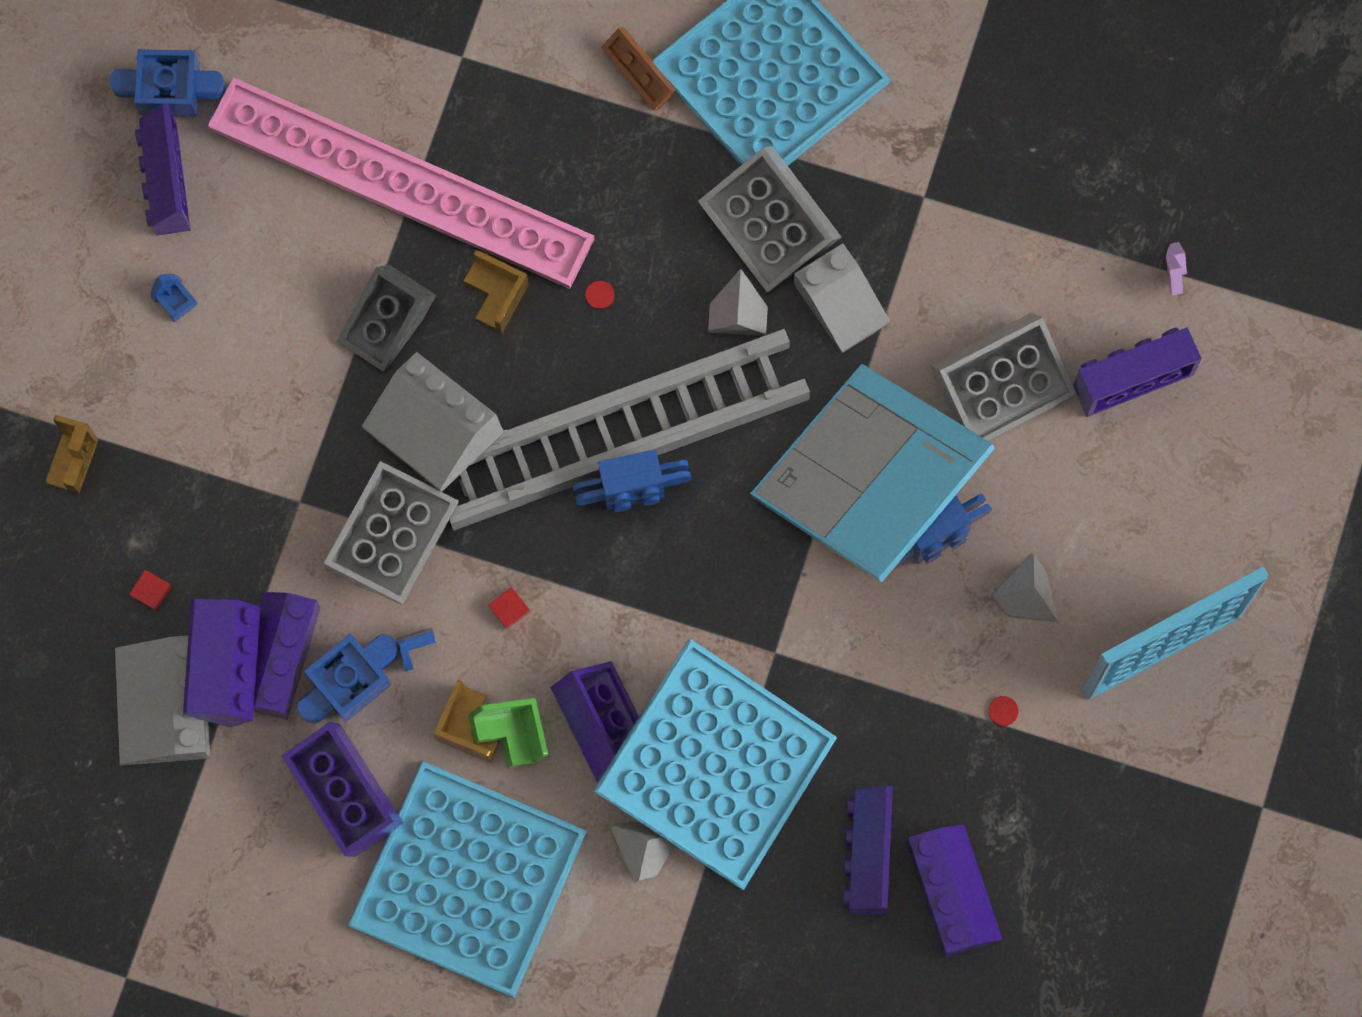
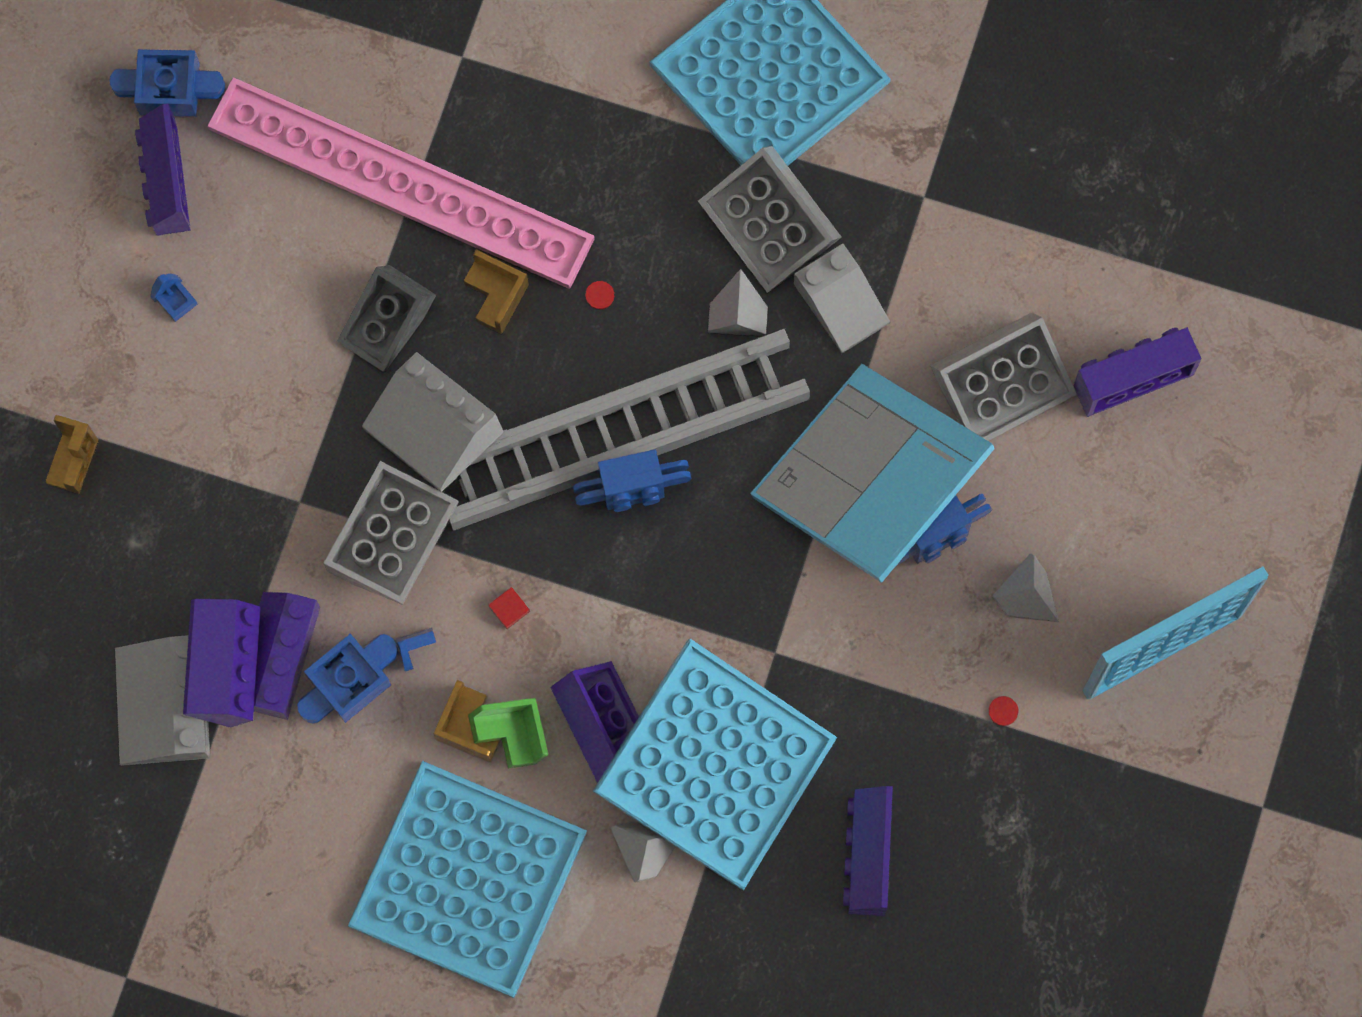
(150, 590): red tile -> none
(342, 789): dark purple brick -> none
(638, 68): dark orange plate -> none
(953, 889): dark purple slope -> none
(1176, 267): lavender slope -> none

